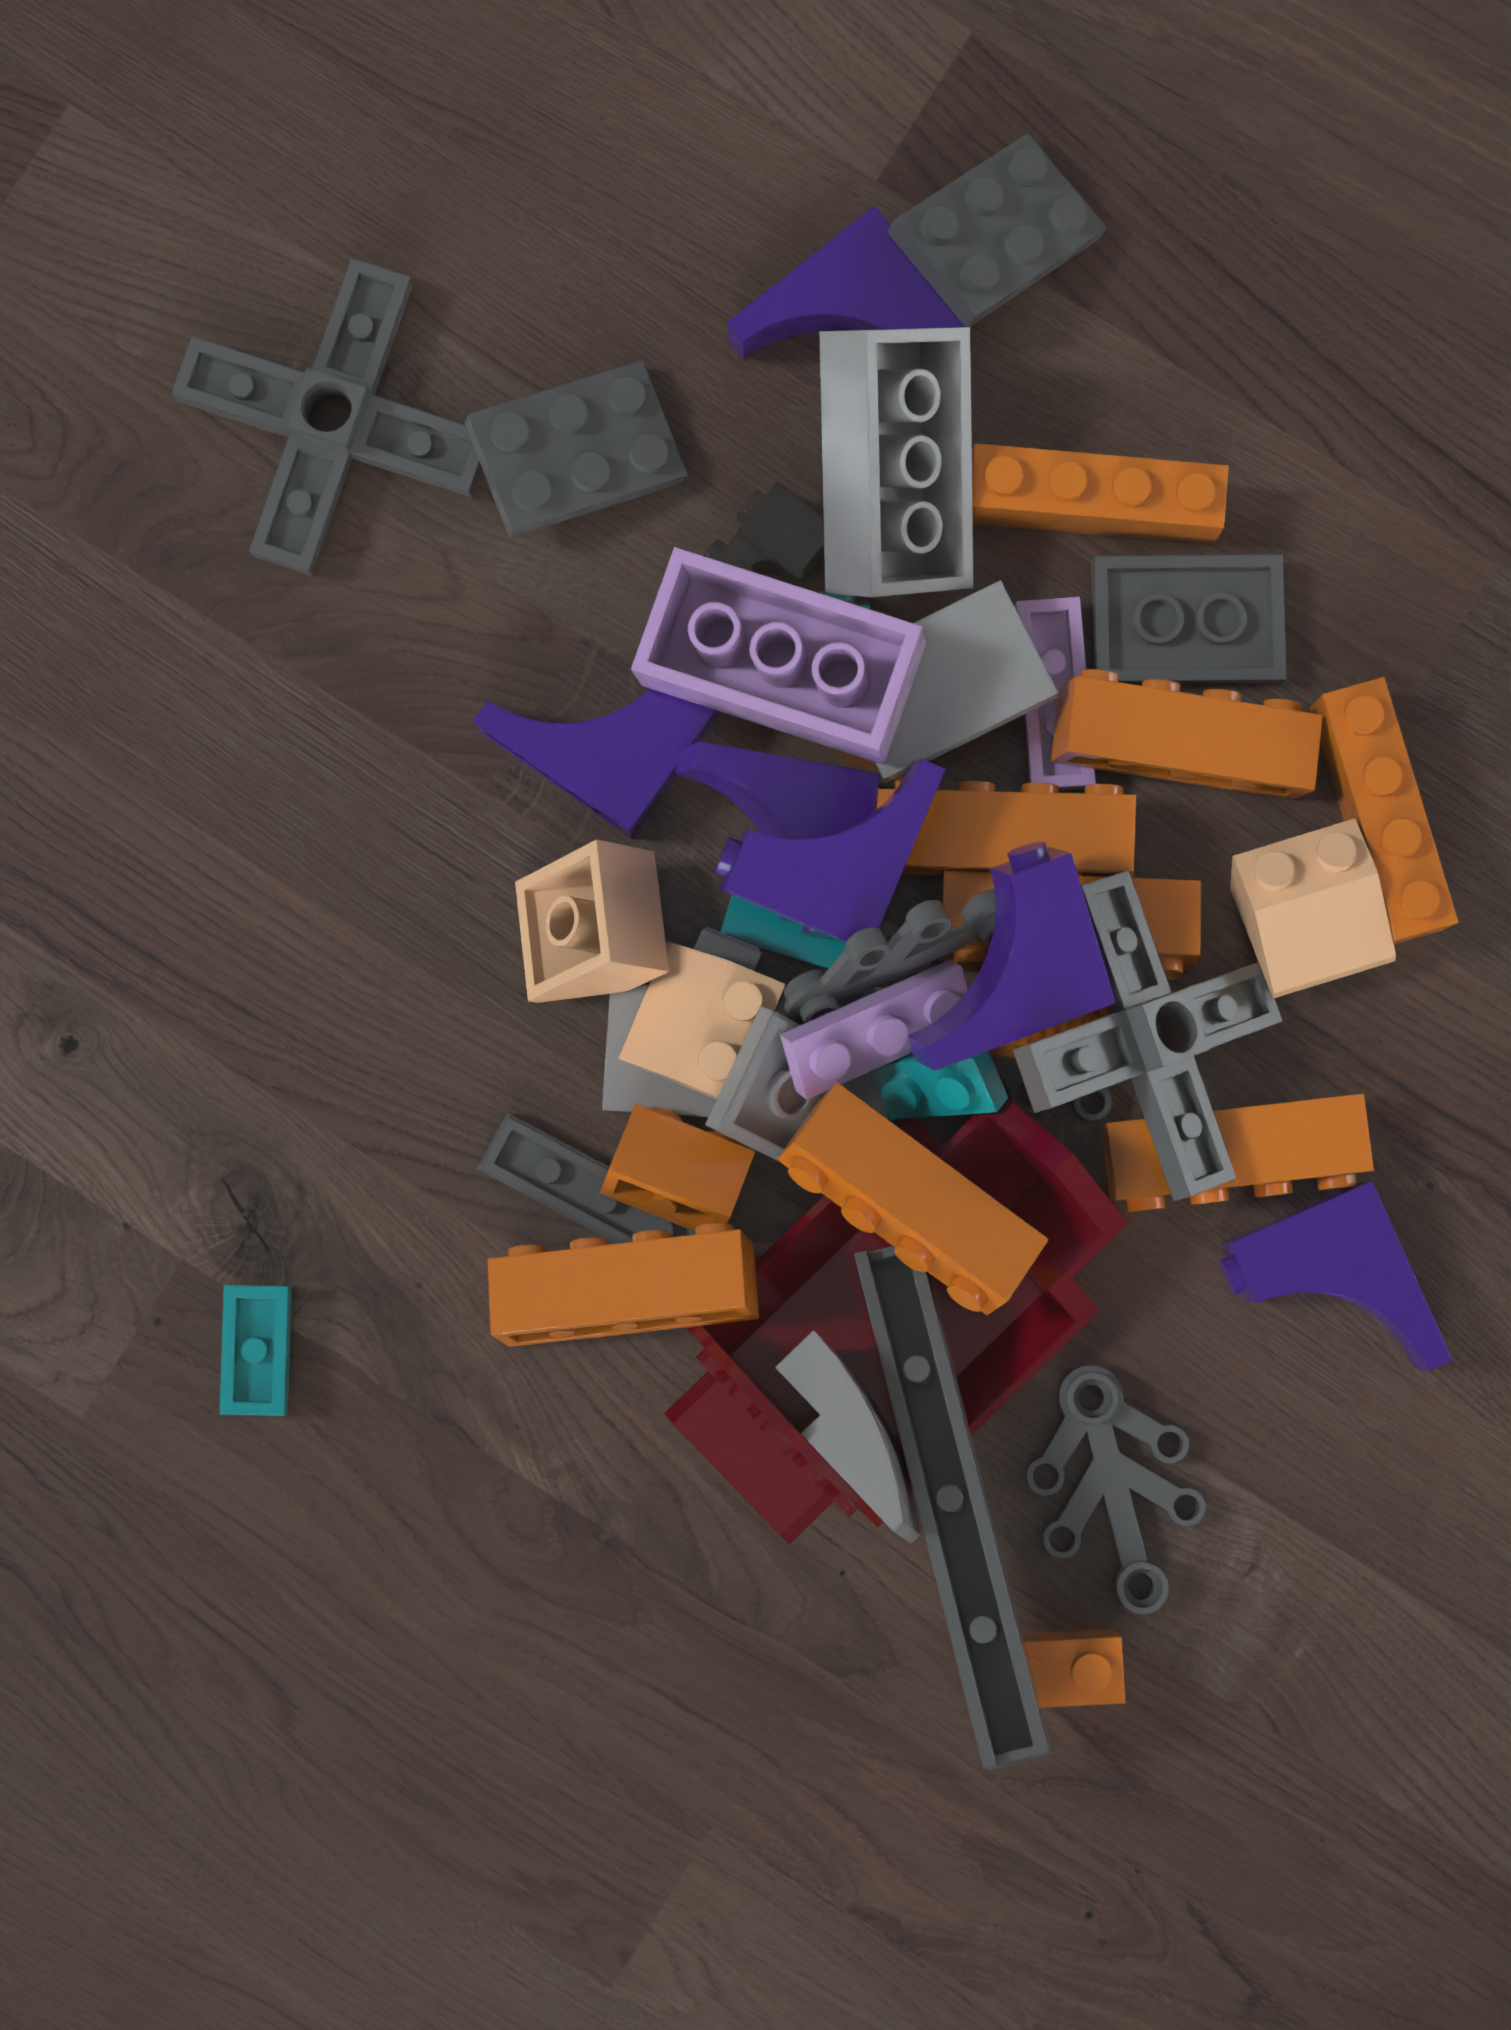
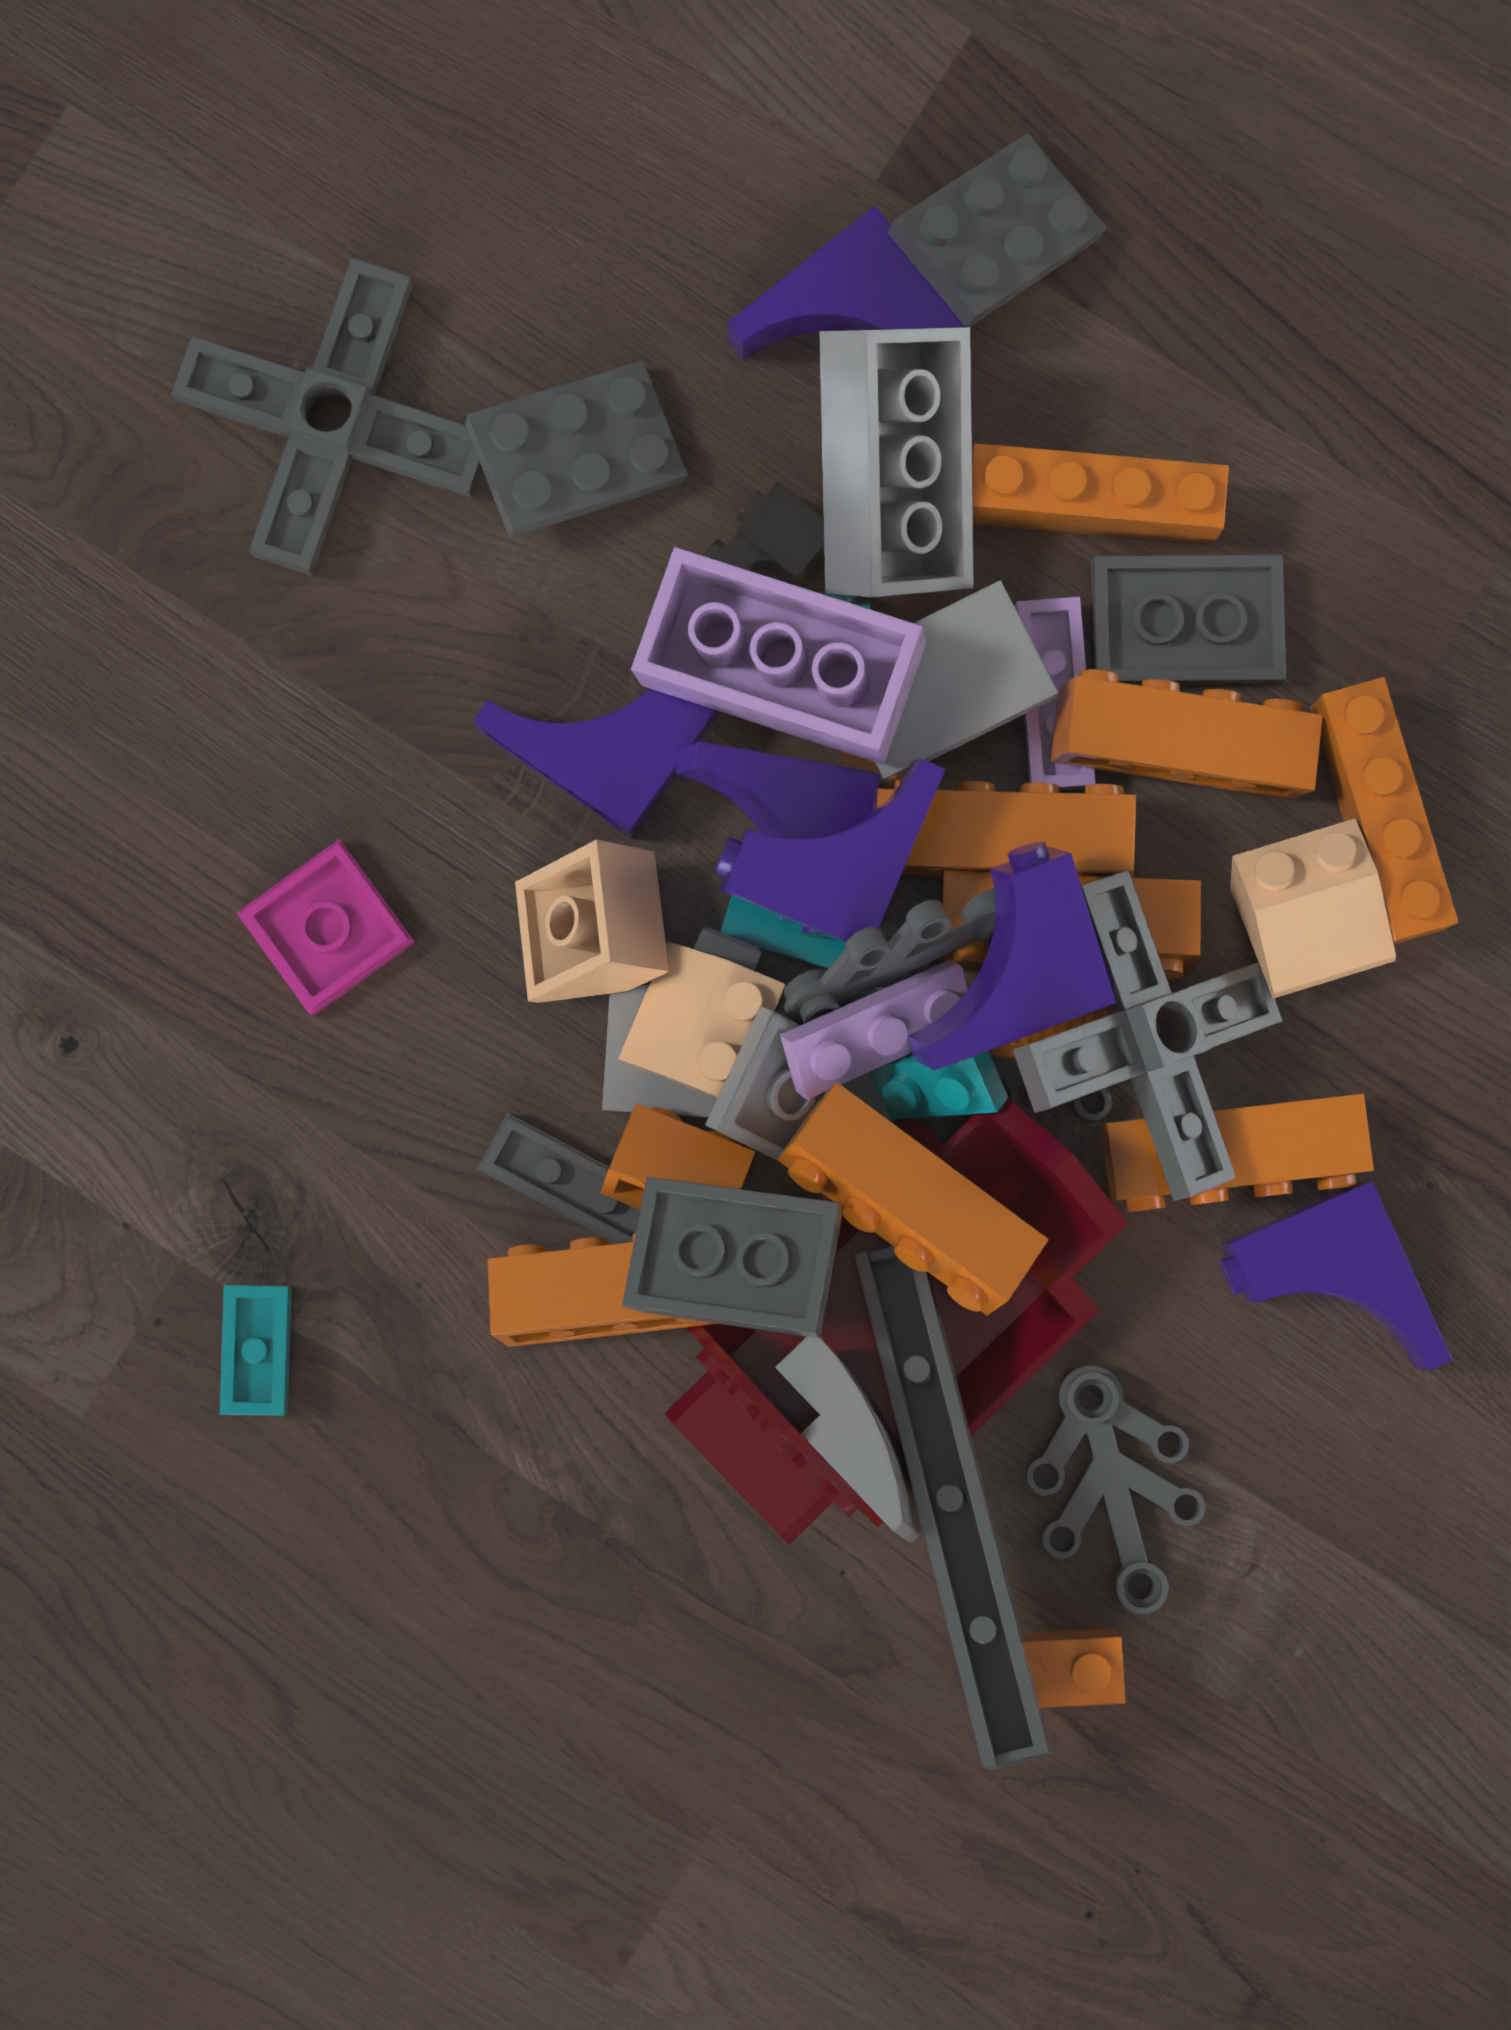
(325, 927): none -> dark pink tile
(733, 1257): none -> dark grey plate

